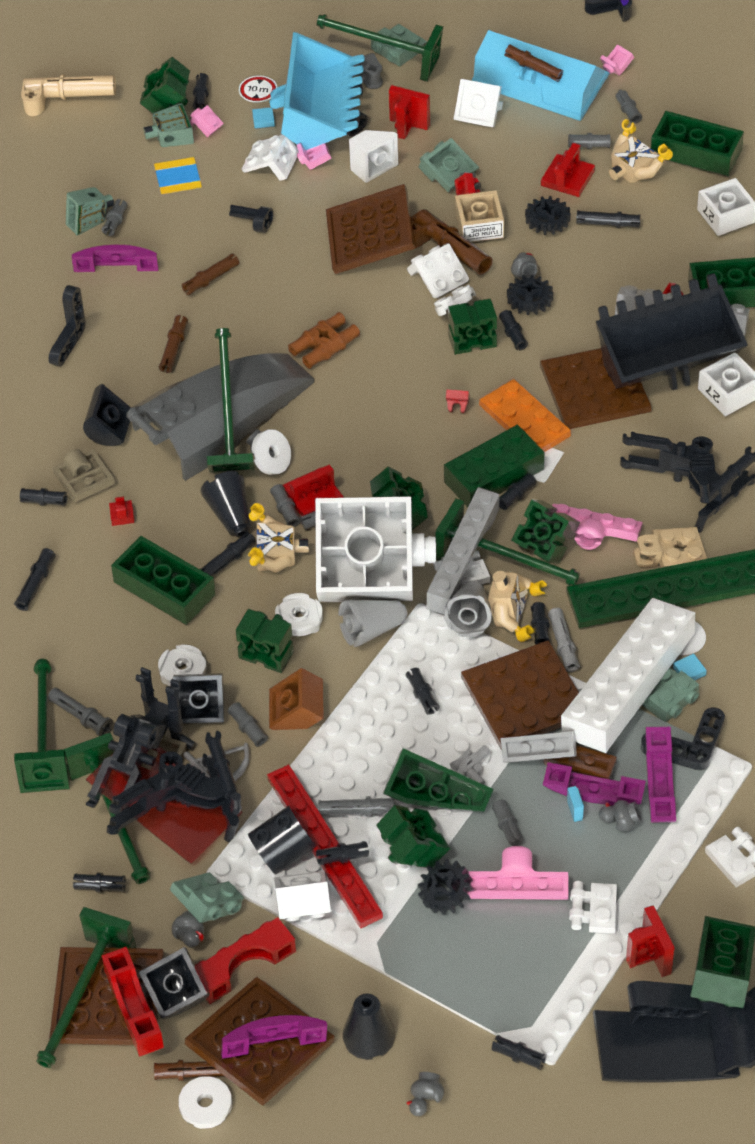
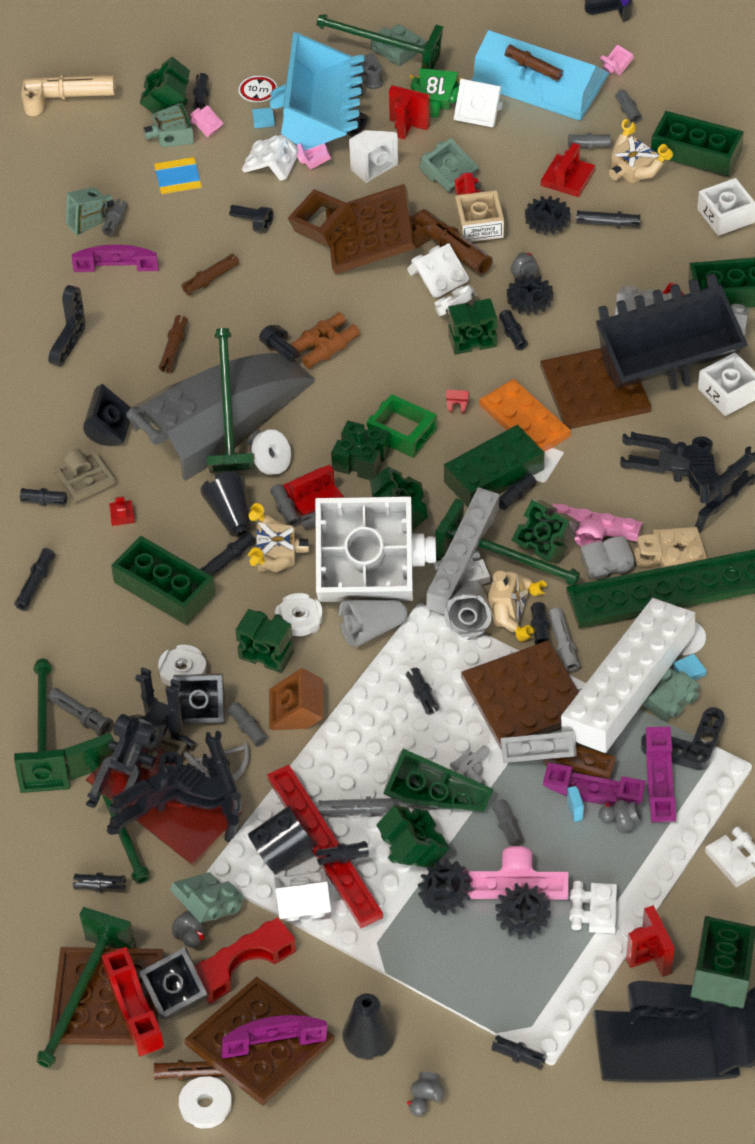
(275, 337): none -> black piece
(328, 233): none -> reddish brown window
(360, 450): none -> dark green brick
(405, 444): none -> green window
(440, 85): none -> green torso
(532, 912): none -> black gear
(607, 557): none -> light grey brick

